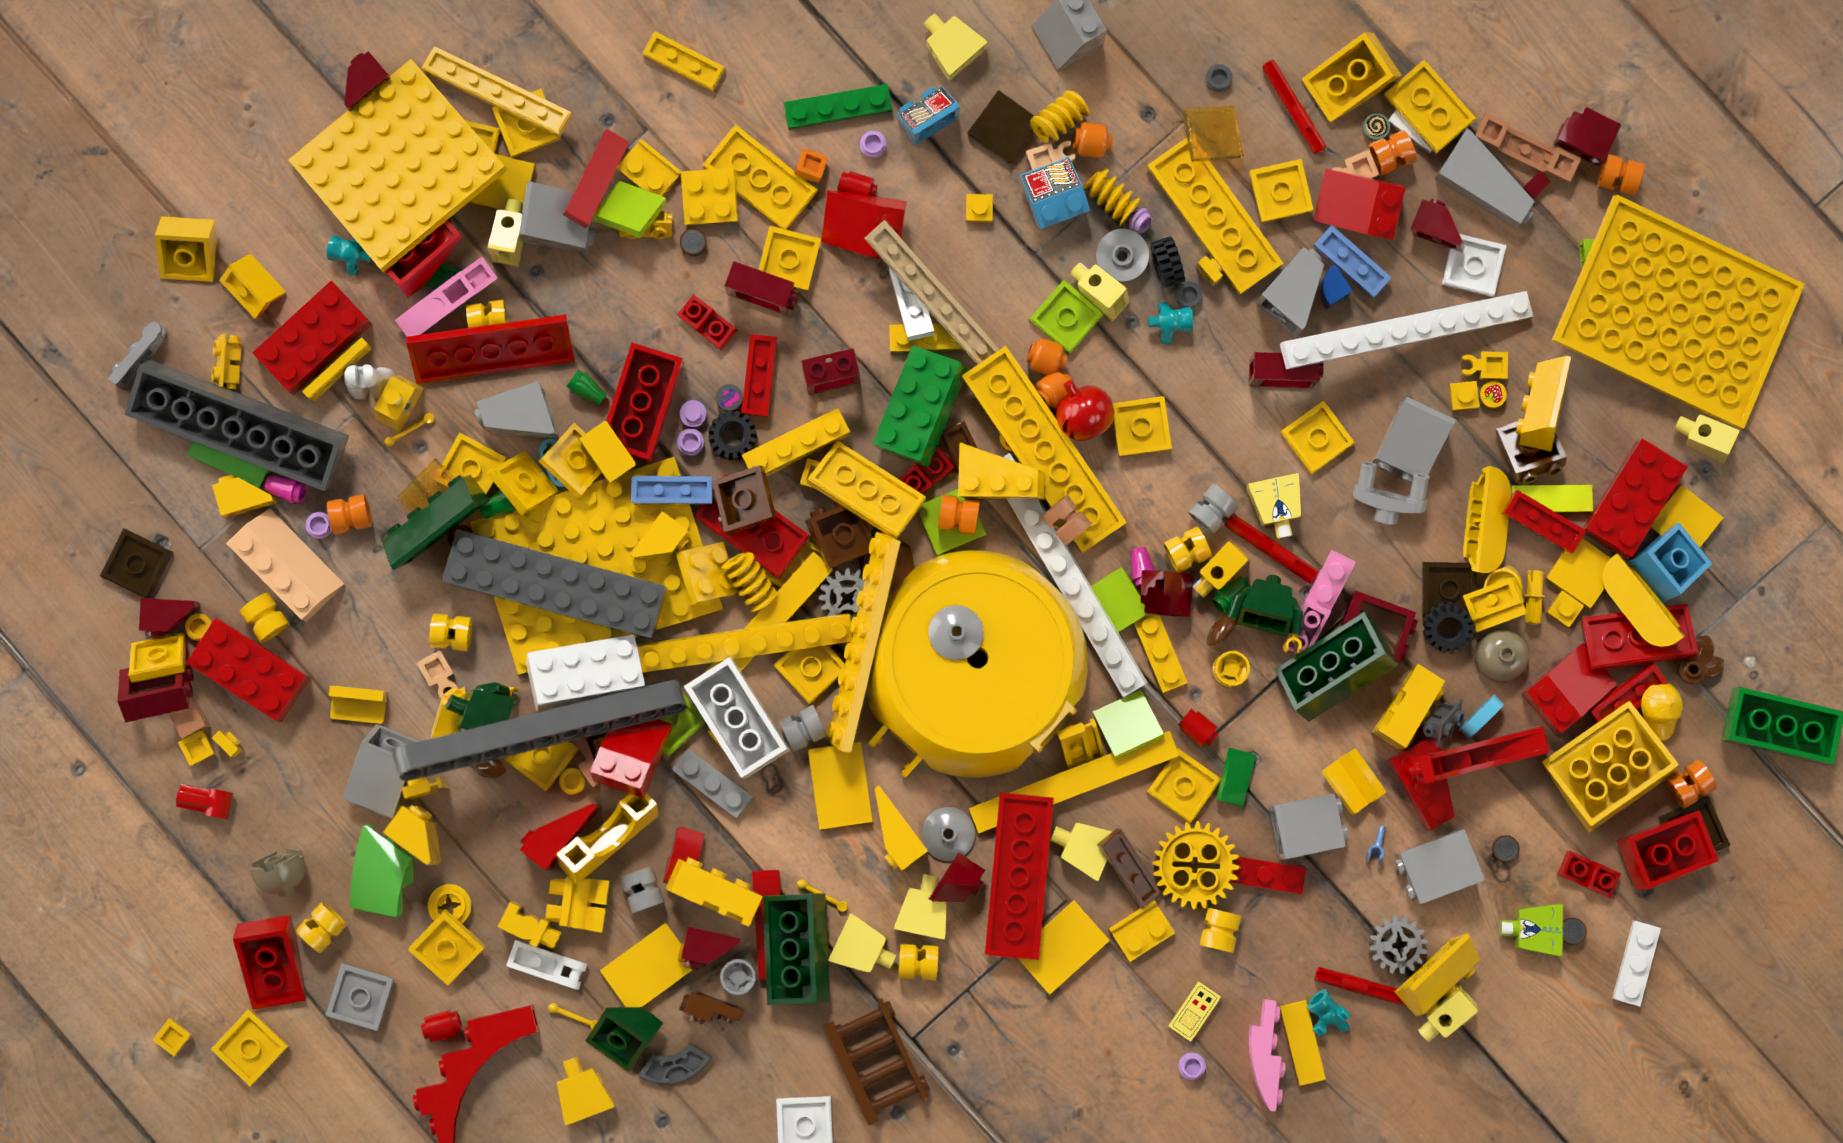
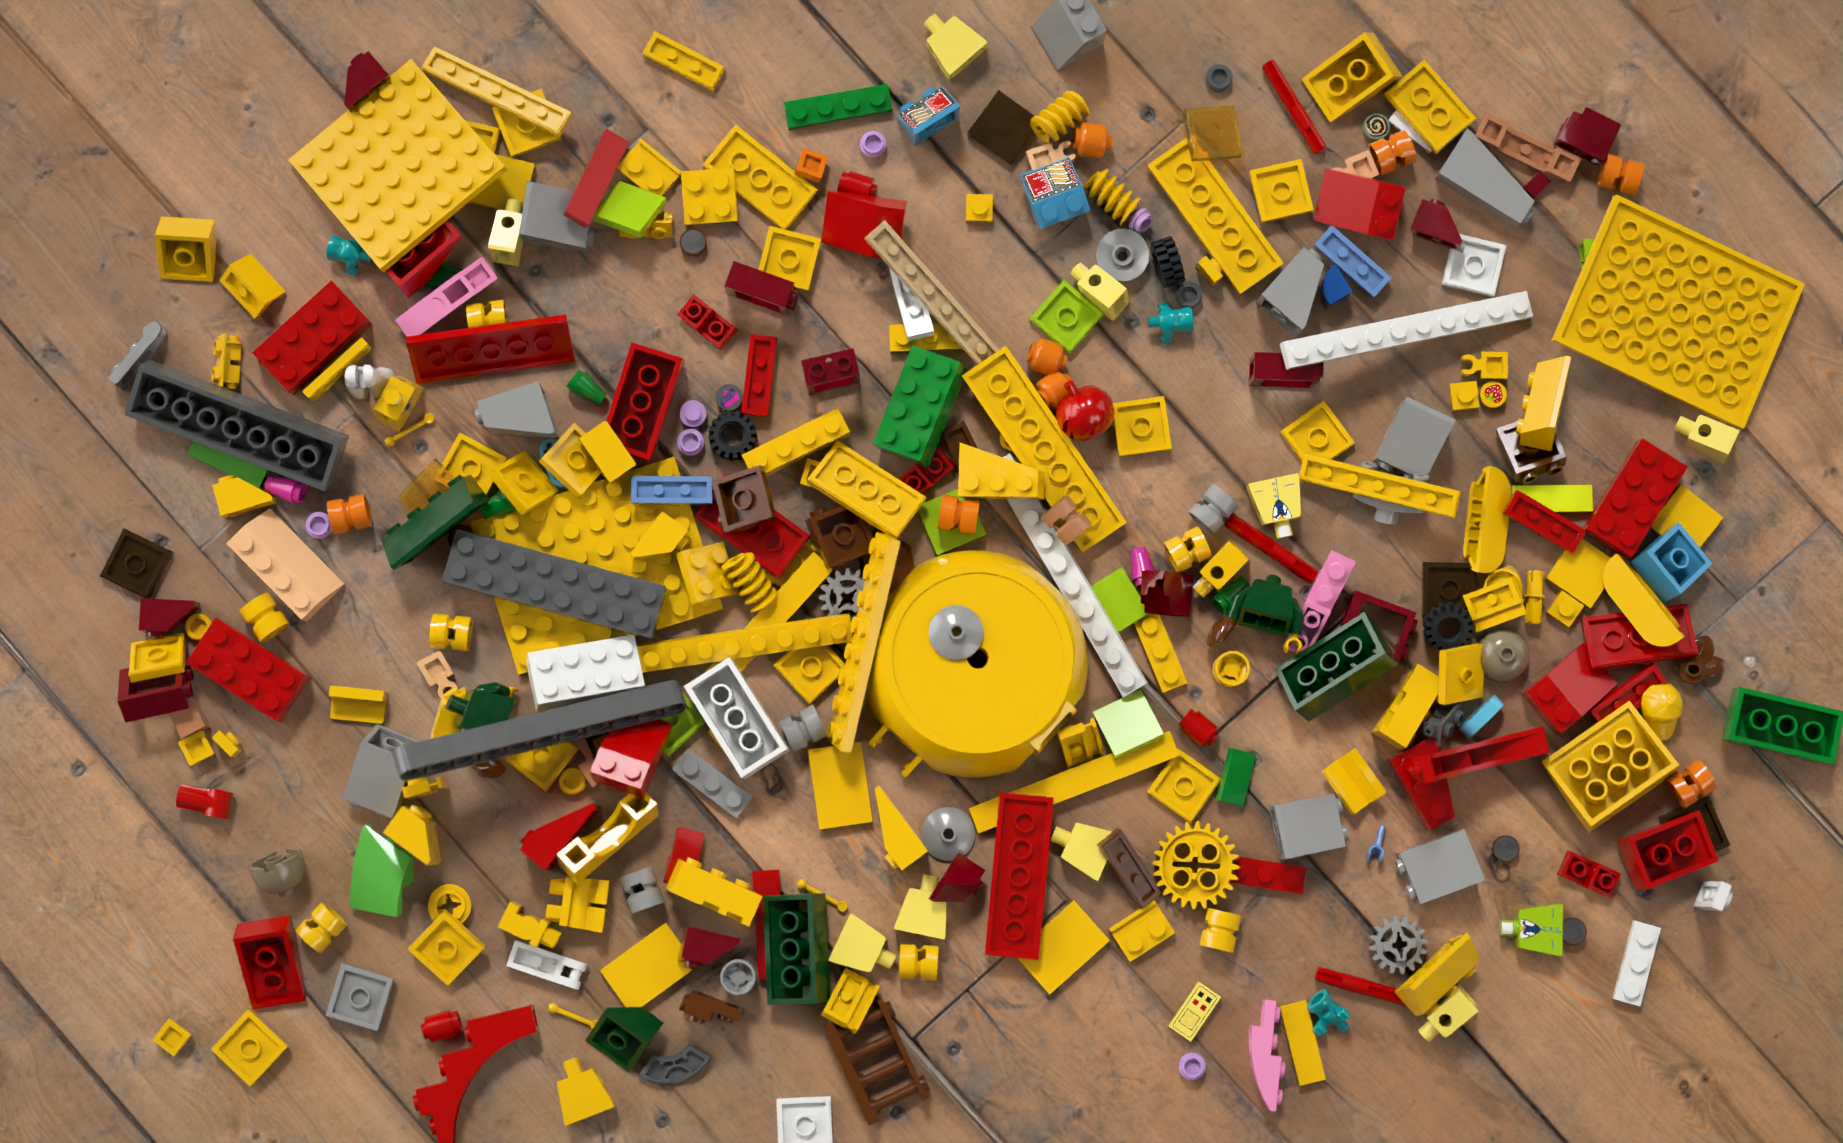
(850, 1000): none -> yellow plate
(1380, 485): none -> yellow tile
(1460, 674): none -> yellow plate
(1713, 896): none -> white plate

